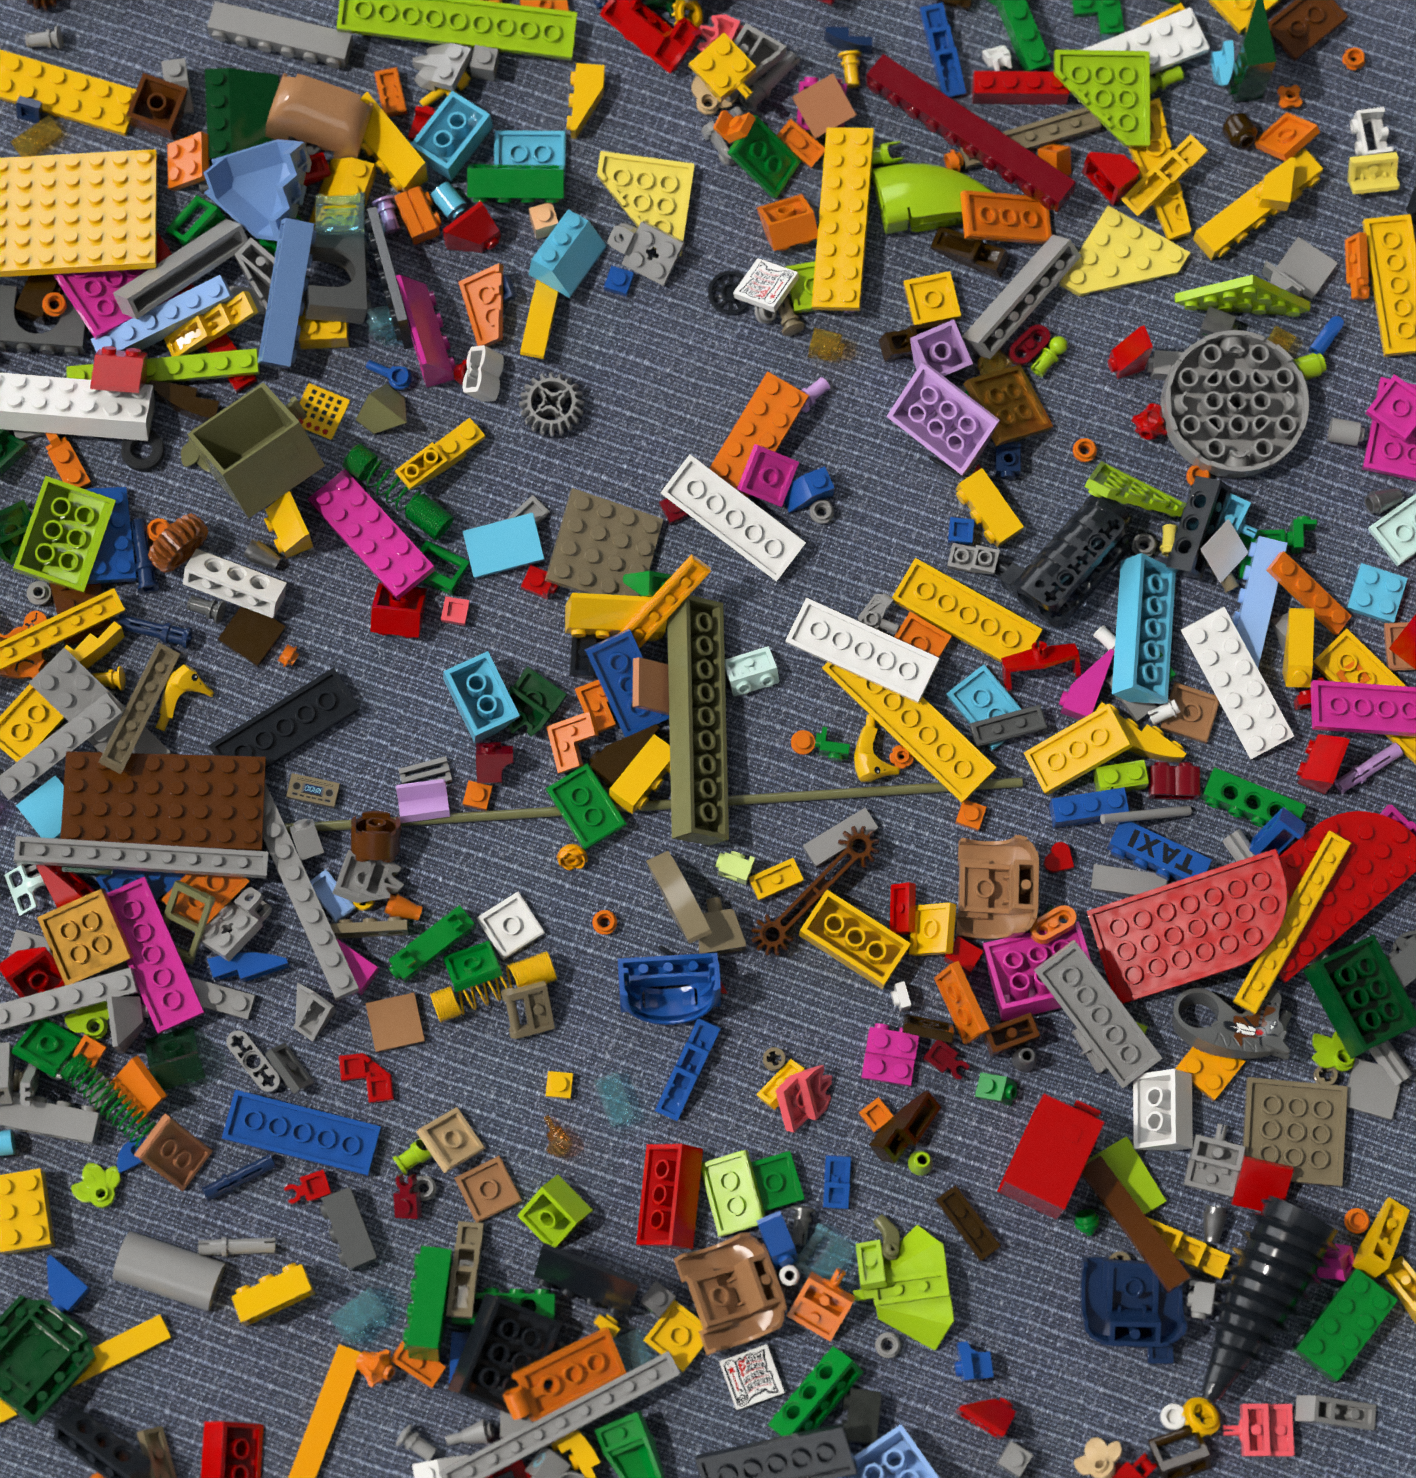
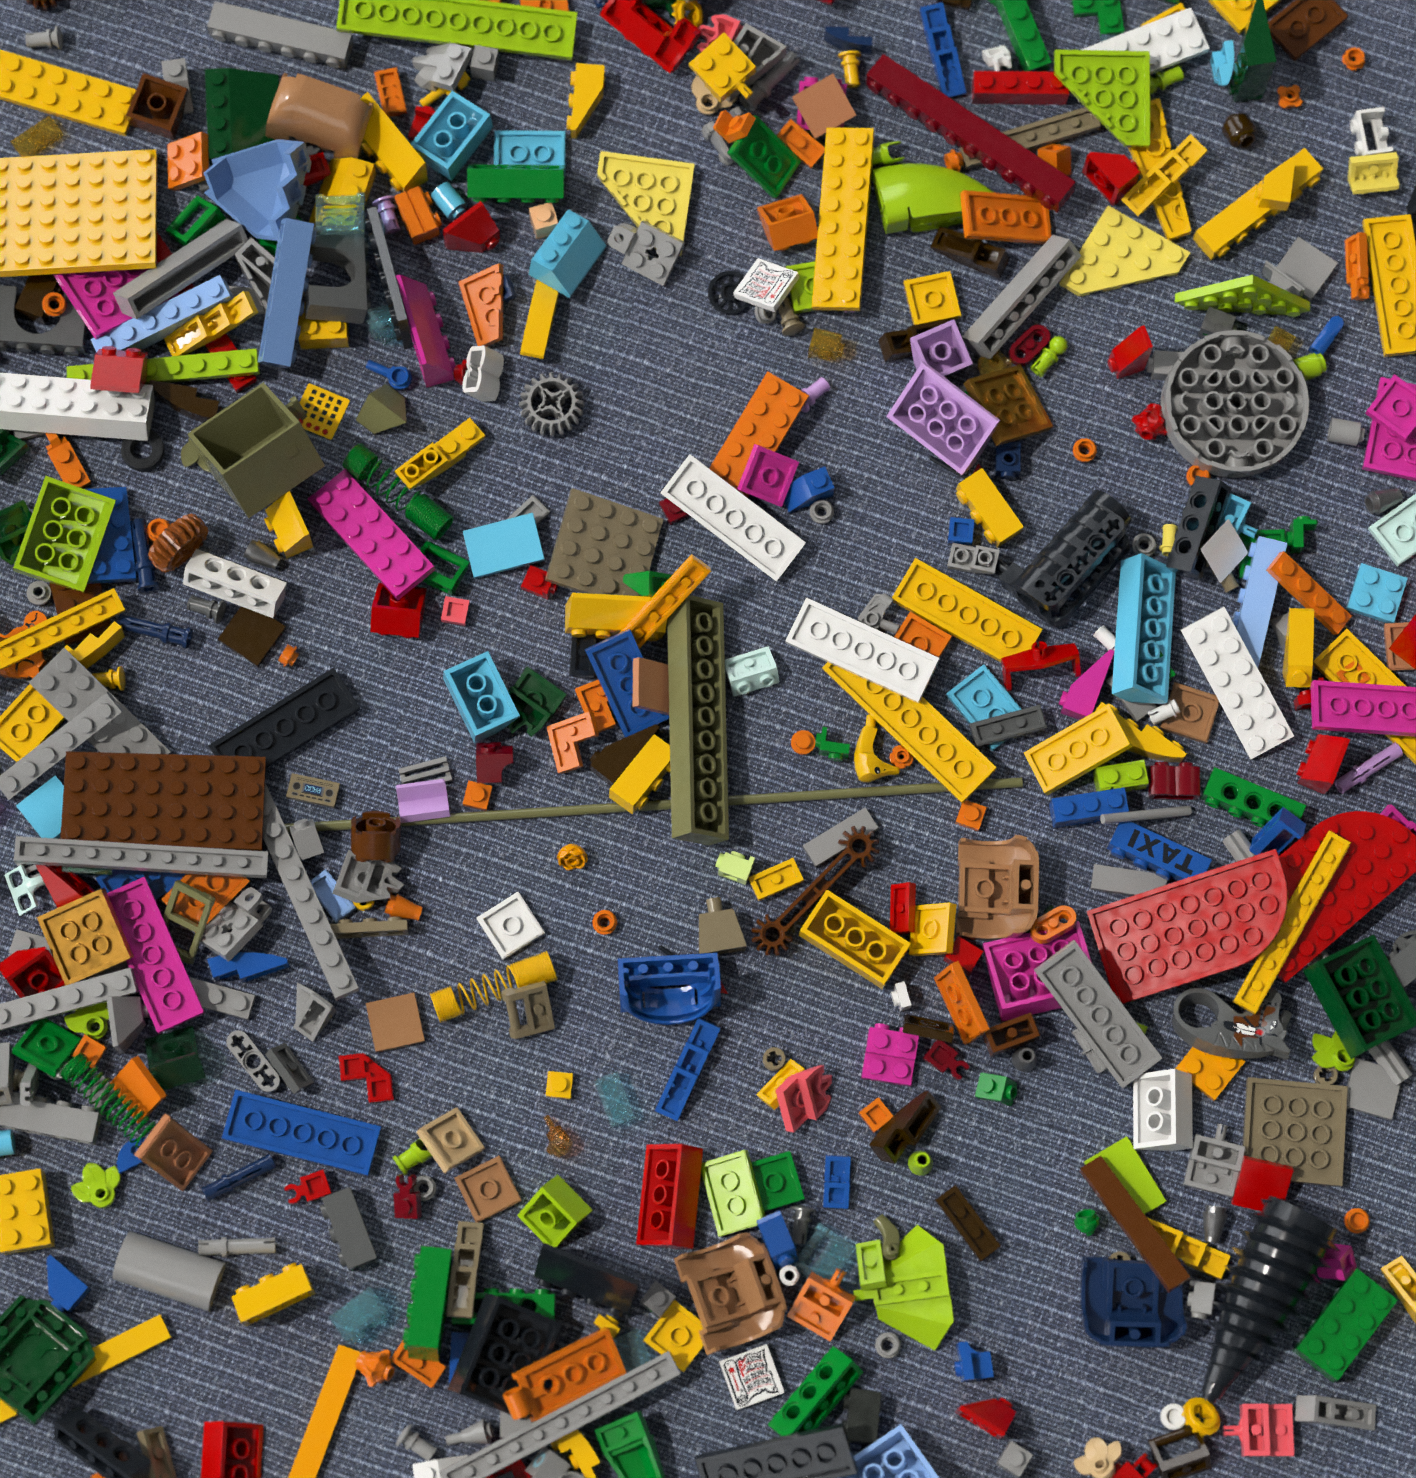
(29, 109): dark blue plate -> none
(139, 708): dark tan plate -> none
(181, 681): yellow animal -> none
(361, 968): dark pink slope -> none
(431, 944): green brick -> none
(472, 966): green tile -> none
(586, 807): green tile -> none
(618, 281): blue plate -> none
(678, 897): dark tan slope -> none
(1051, 1155): red piece -> none
(1059, 858): red tile -> none
(1125, 489): lime plate -> none
(1160, 1355): dark blue plate -> none
(1286, 136): orange plate -> none
(1381, 1239): yellow slope -> none

